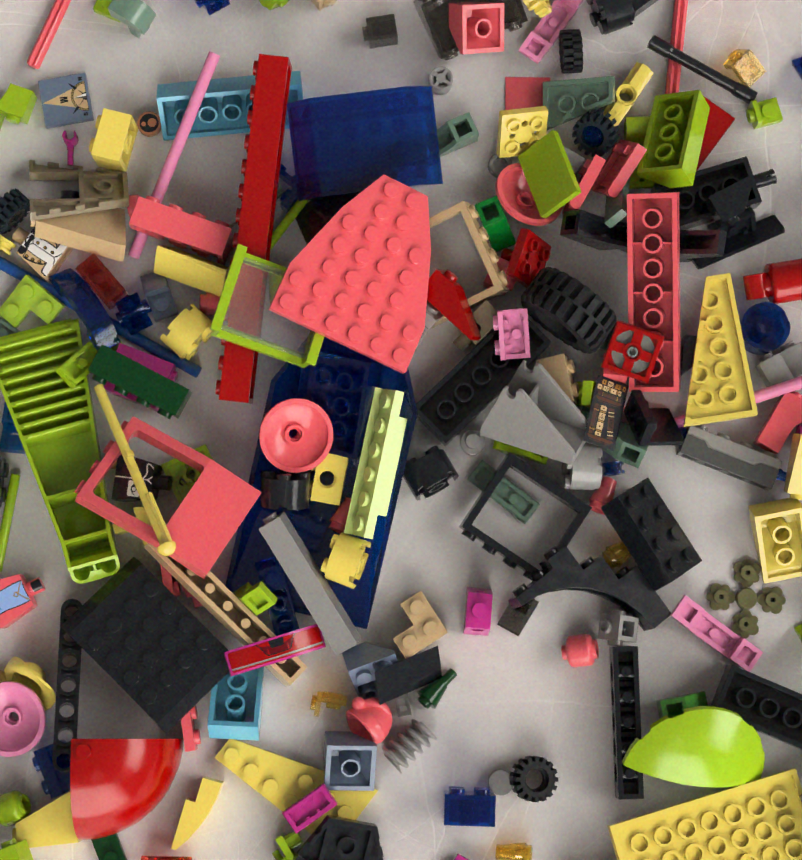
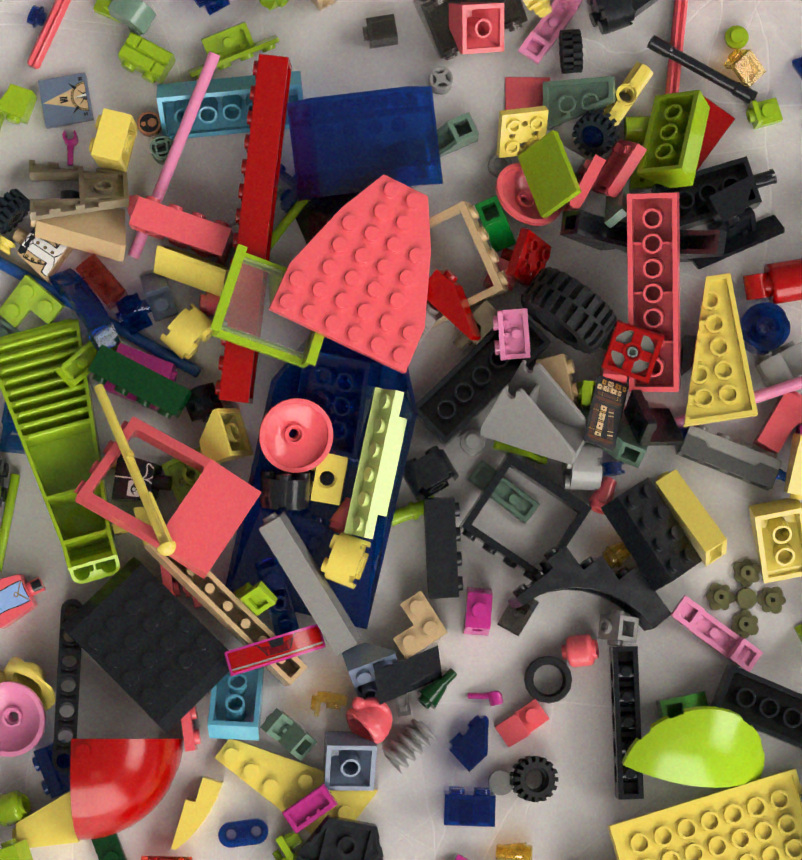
(36, 16): none -> clear blue plate
(146, 58): none -> lime brick
(155, 144): none -> sand green wheel
(202, 402): none -> black brick
(225, 436): none -> light yellow slope
(233, 44): none -> lime bracket
(244, 833): none -> clear blue plate
(288, 734): none -> sand green brick
(409, 512): none -> lime pin
(441, 547): none -> black brick
(473, 744): none -> clear blue slope
(494, 697): none -> dark pink hand
(522, 723): none -> coral slope
(566, 683): none -> black tyre
(691, 517): none -> light yellow slope
(736, 37): none -> lime plate

